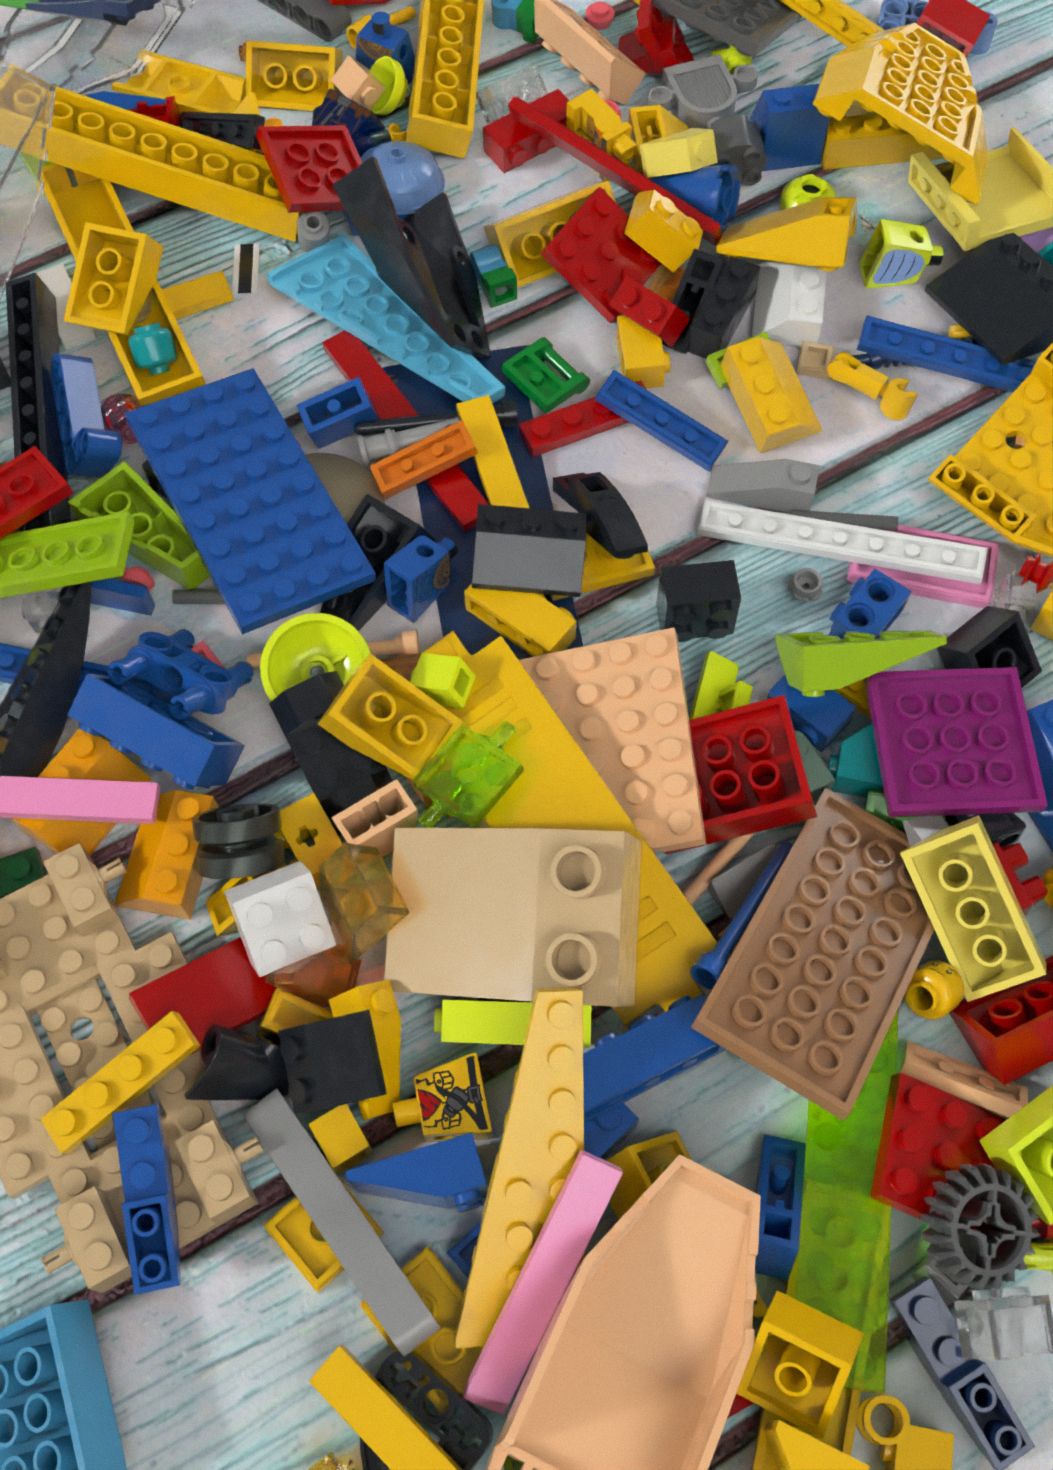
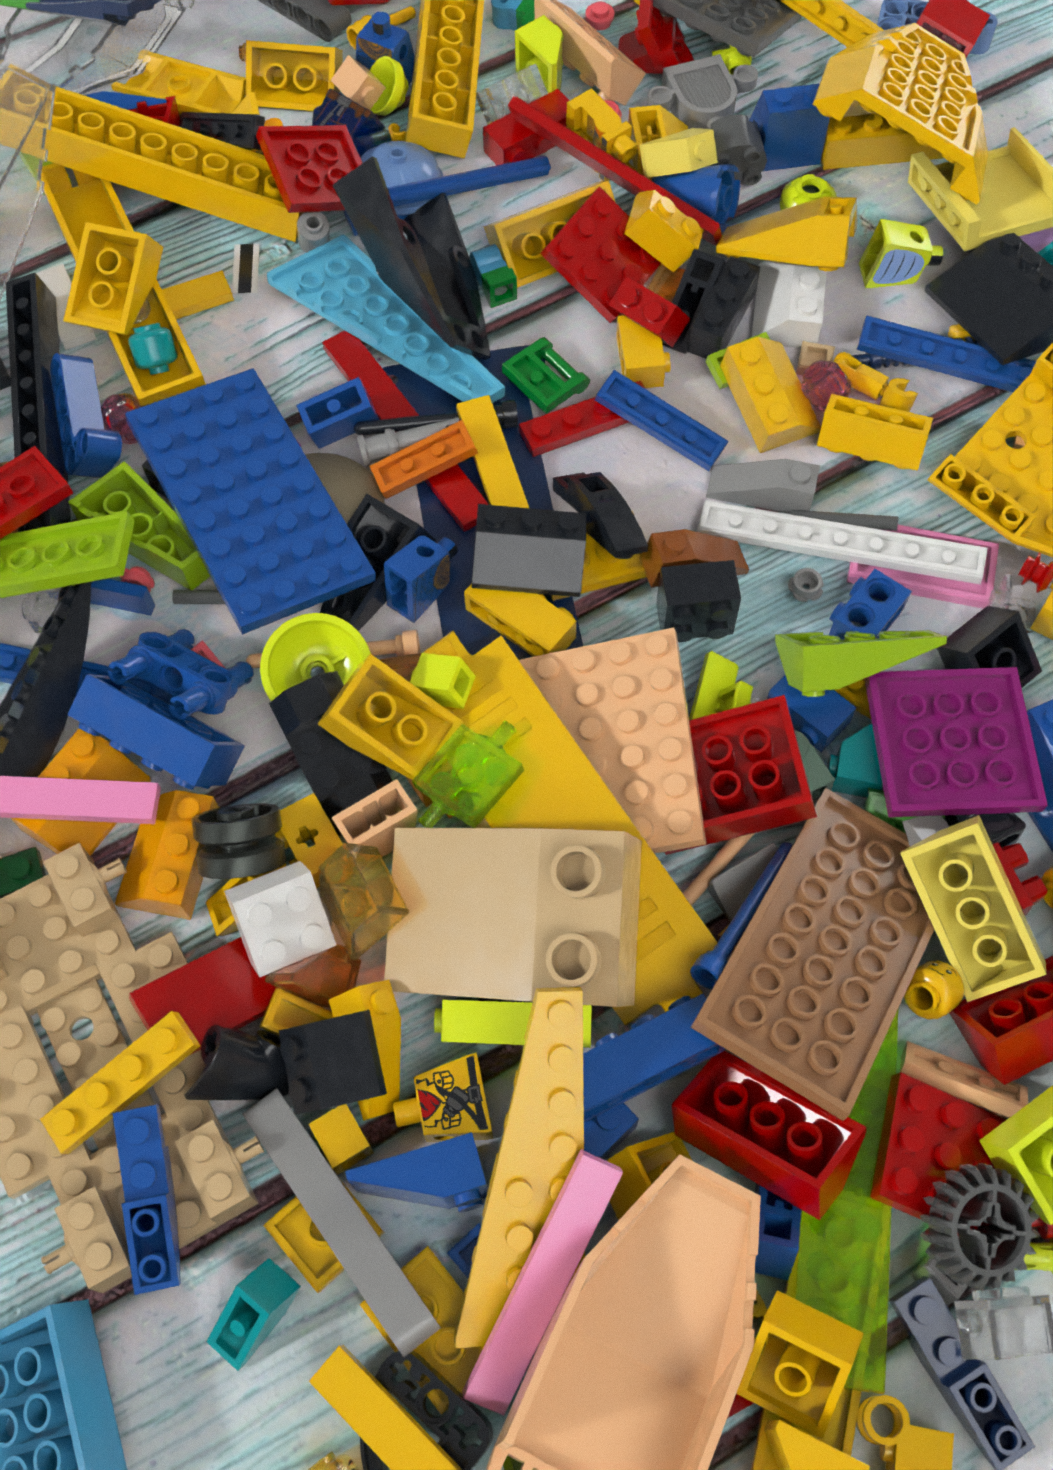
(252, 1313): none -> teal slope
(469, 180): none -> blue axle
(541, 44): none -> neon yellow slope
(686, 548): none -> dark orange slope
(768, 1133): none -> red slope
(822, 380): none -> clear pink head
(874, 432): none -> yellow brick

